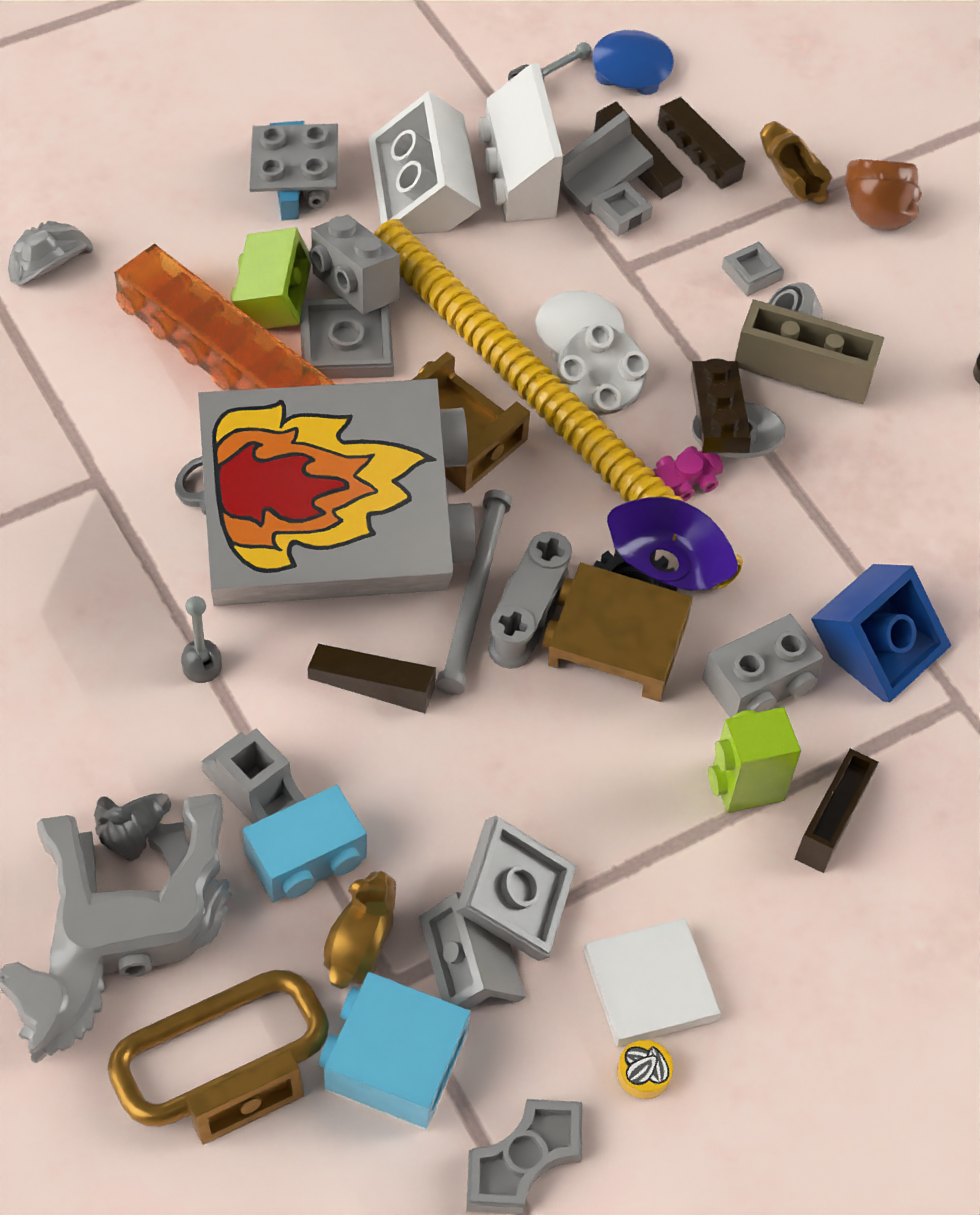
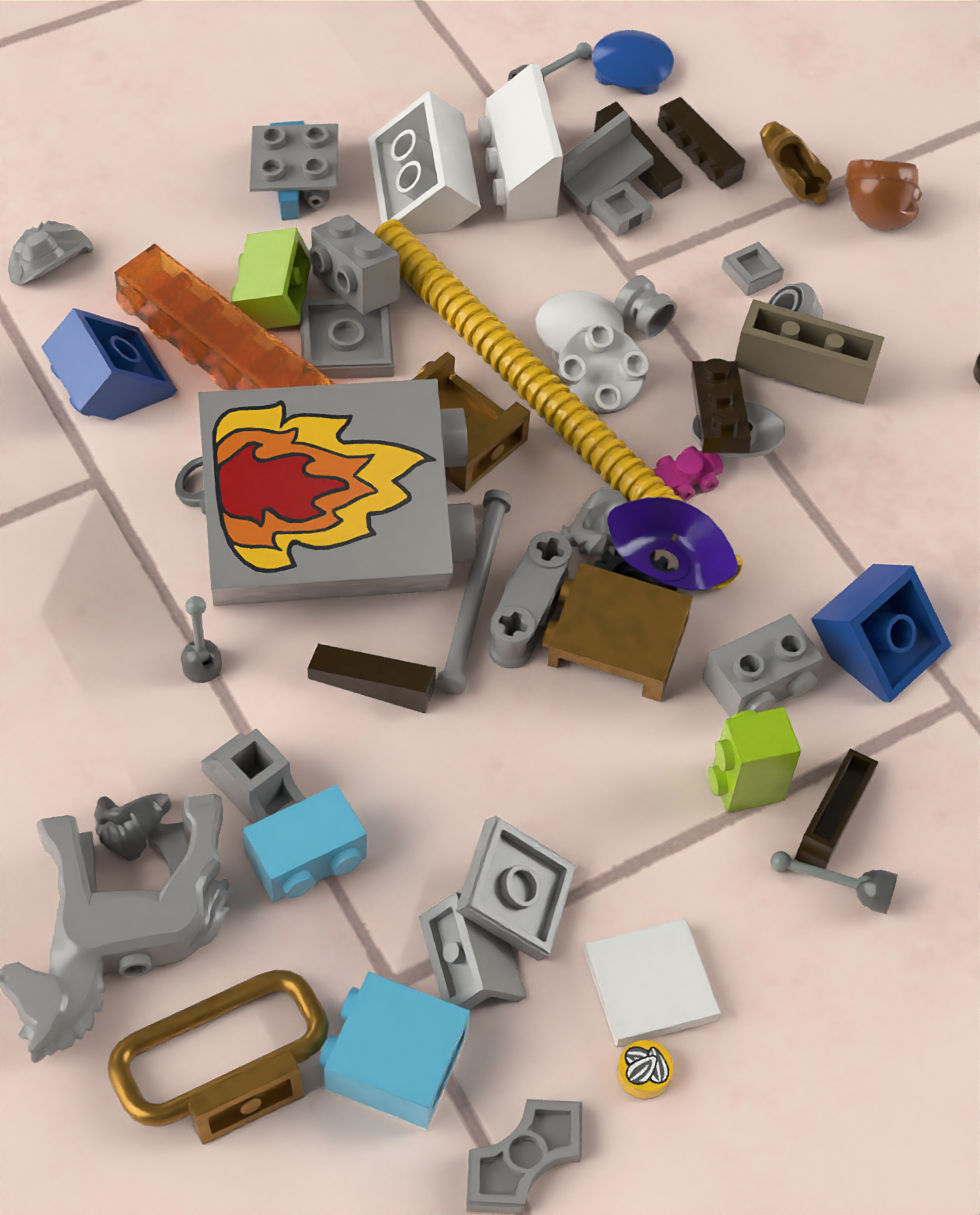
(106, 366): none -> blue slope
(360, 930): pearl gold animal -> none
(590, 526): none -> light grey hat
(642, 303): none -> light grey wheel
(872, 888): none -> hinge

